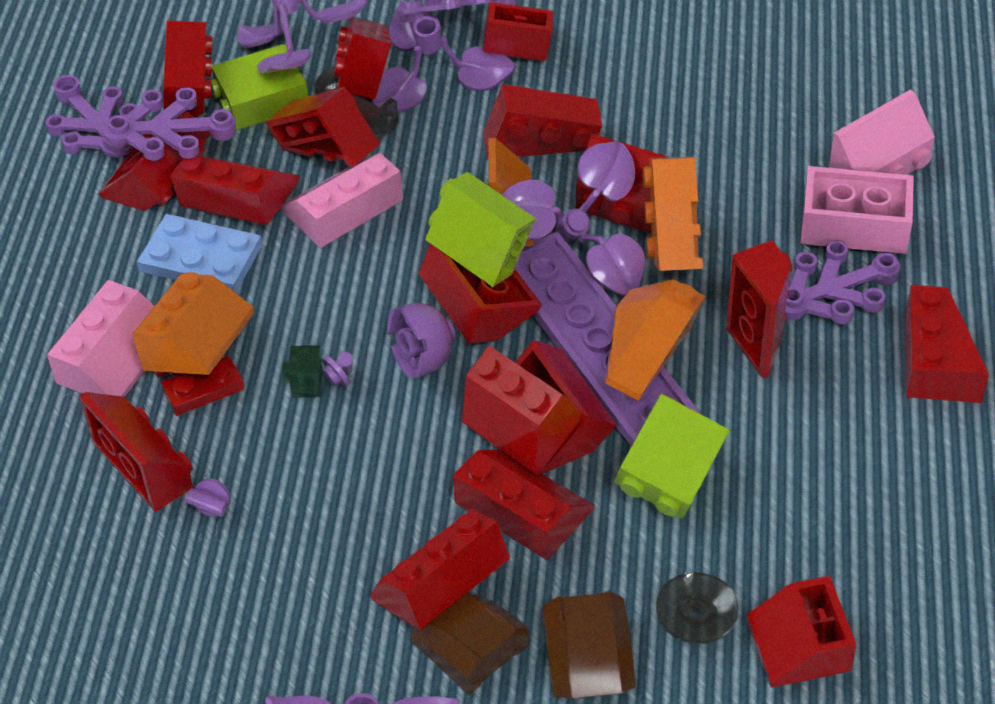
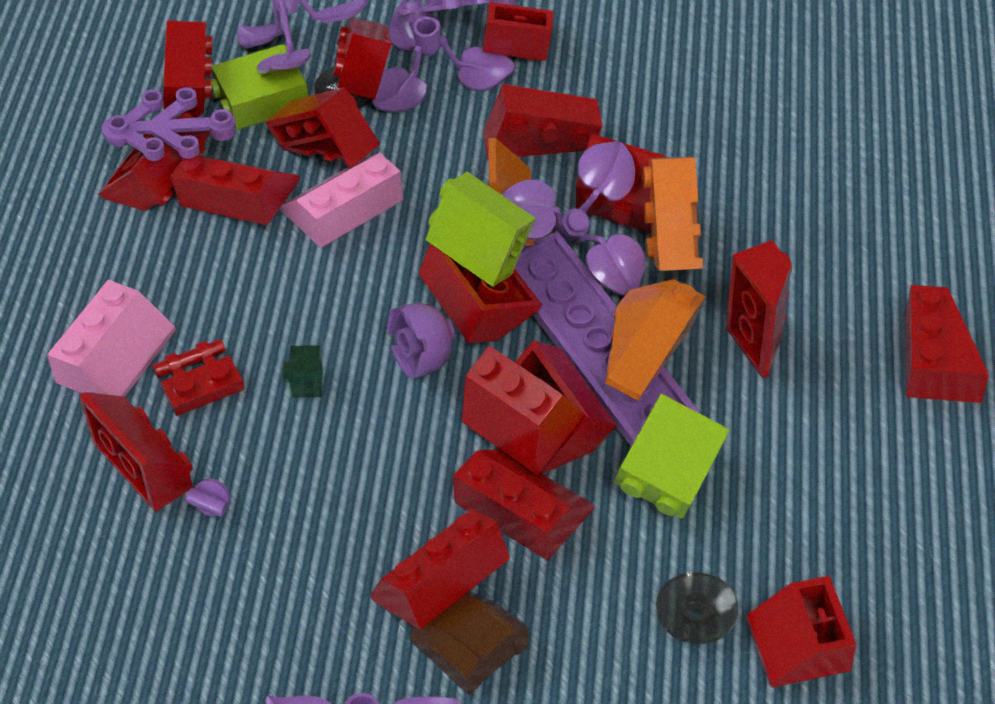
(69, 92): medium lavender plant -> none
(191, 326): orange slope -> none
(199, 247): light blue plate -> none
(337, 371): medium lavender plate -> none
(380, 119): clear smoke bracket -> none
(588, 645): reddish brown slope -> none
(858, 208): bright pink slope -> none
(882, 271): medium lavender plant -> none
(886, 140): bright pink slope -> none

